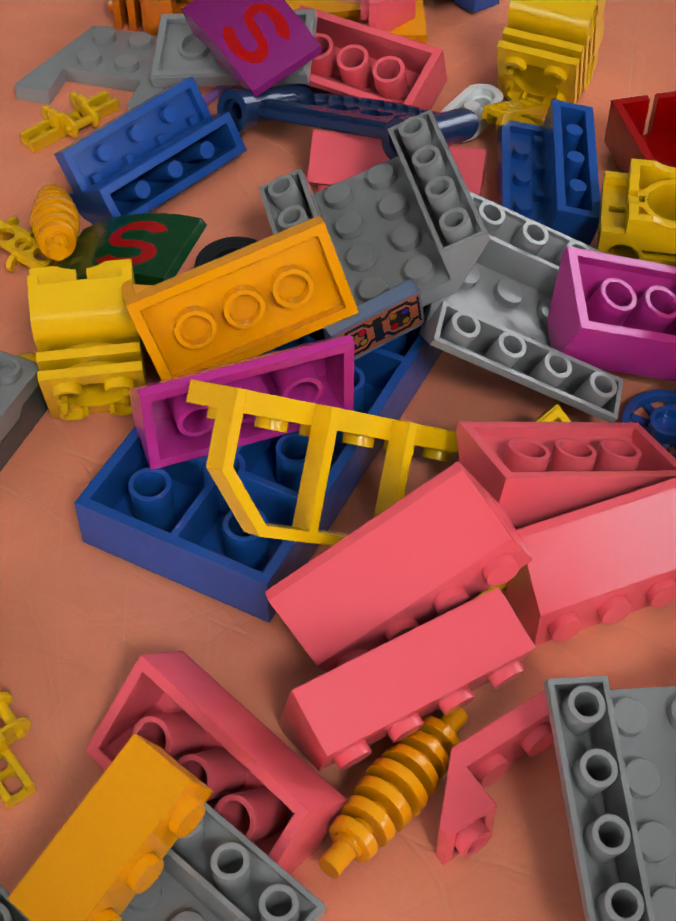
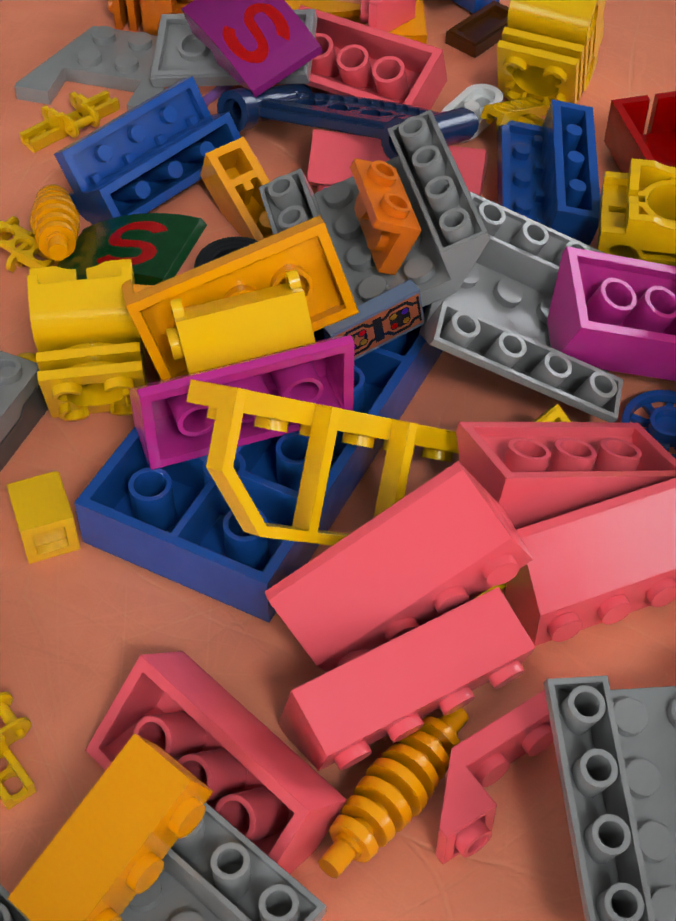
(43, 516): none -> yellow panel
(234, 183): none -> light orange slope
(241, 326): none -> yellow brick
(384, 214): none -> orange bracket
(479, 30): none -> reddish brown tile

